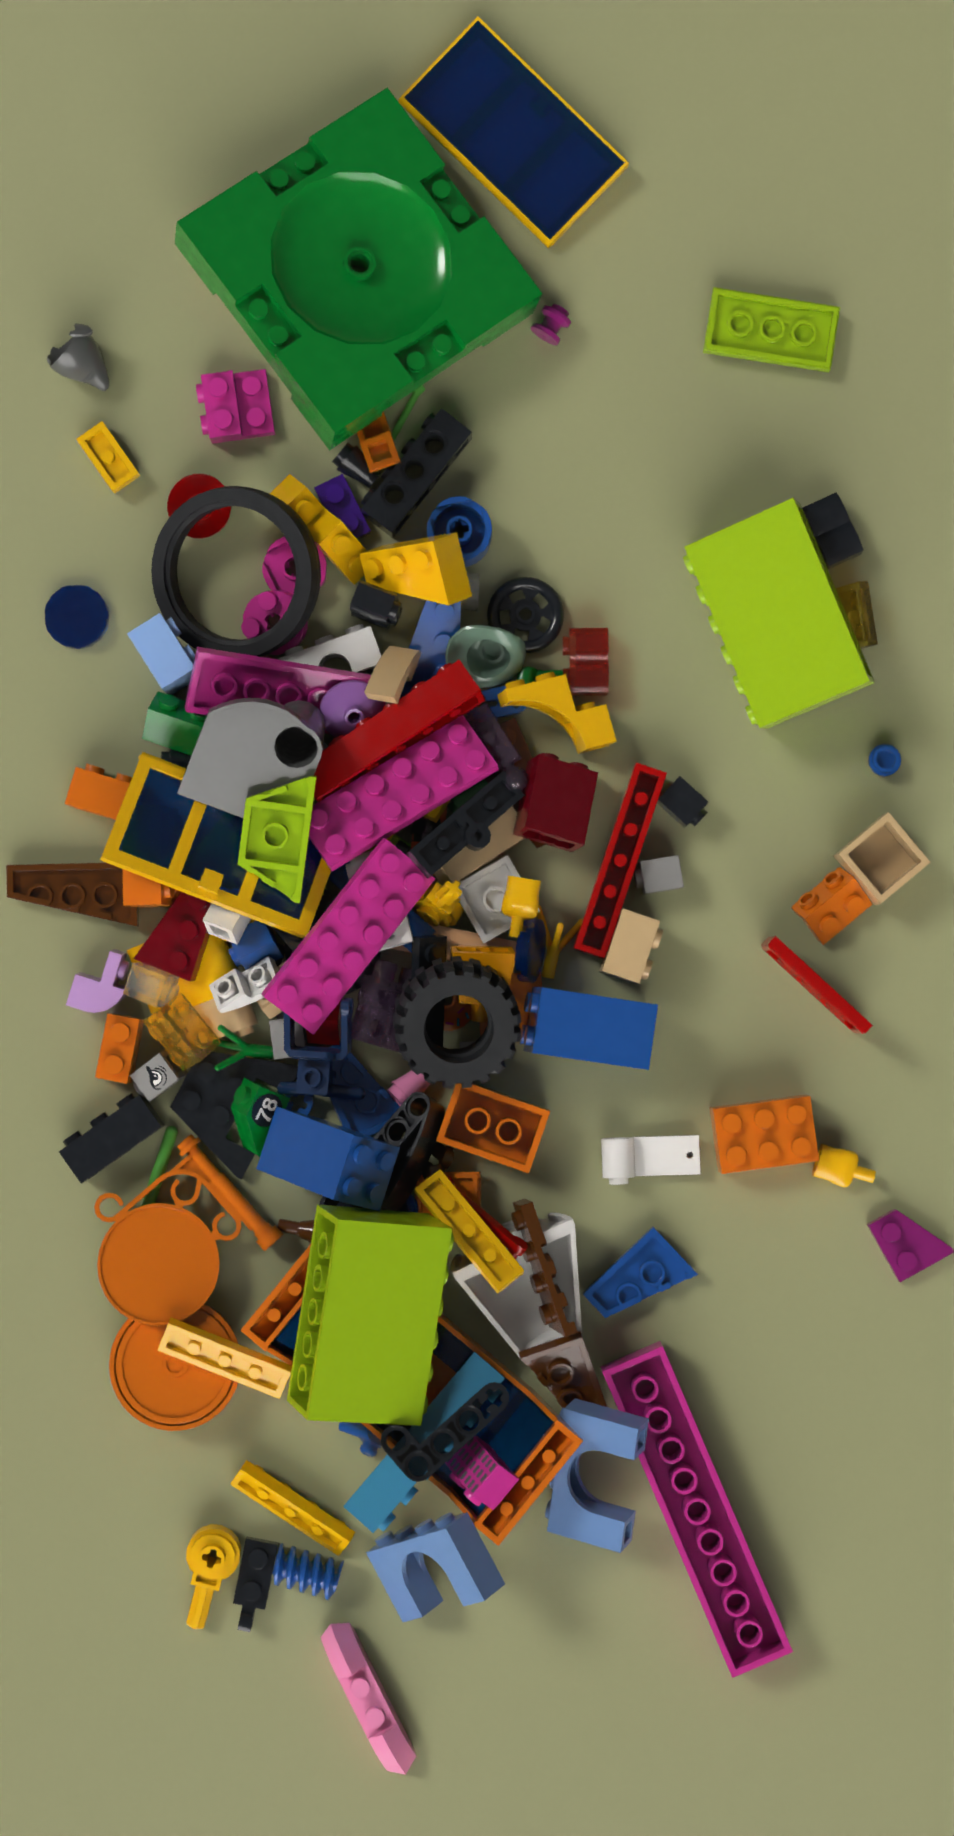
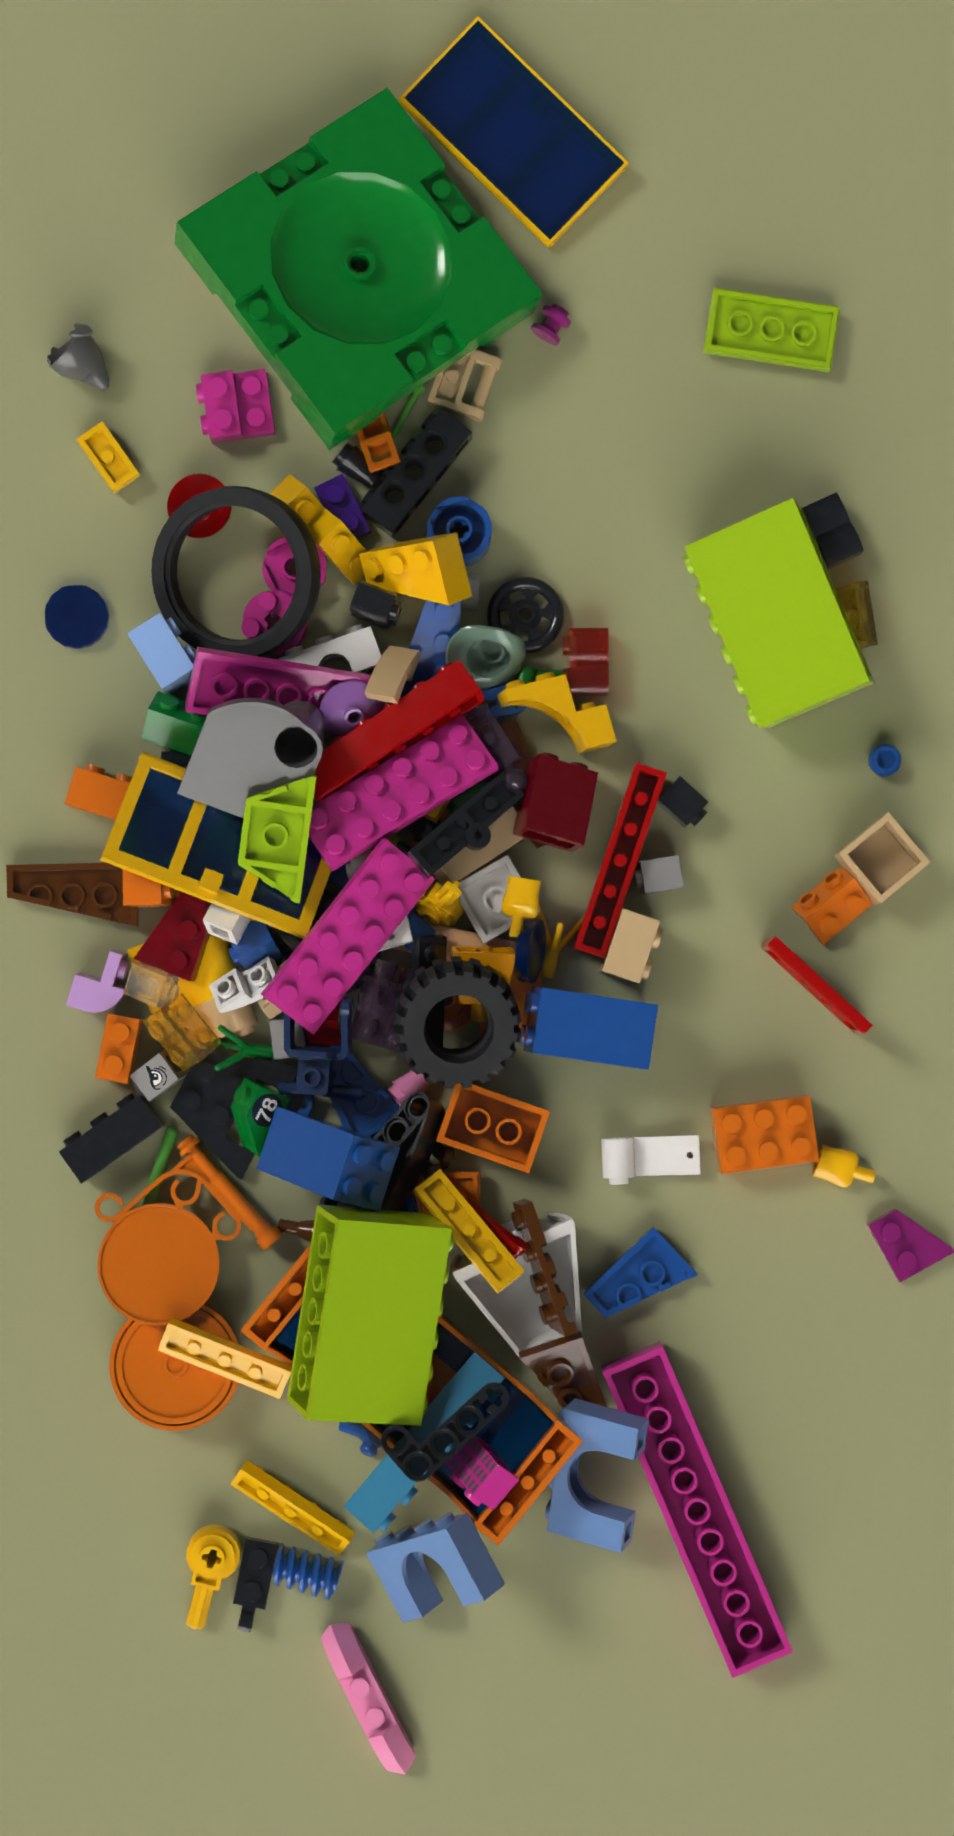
(452, 383): none -> tan plate

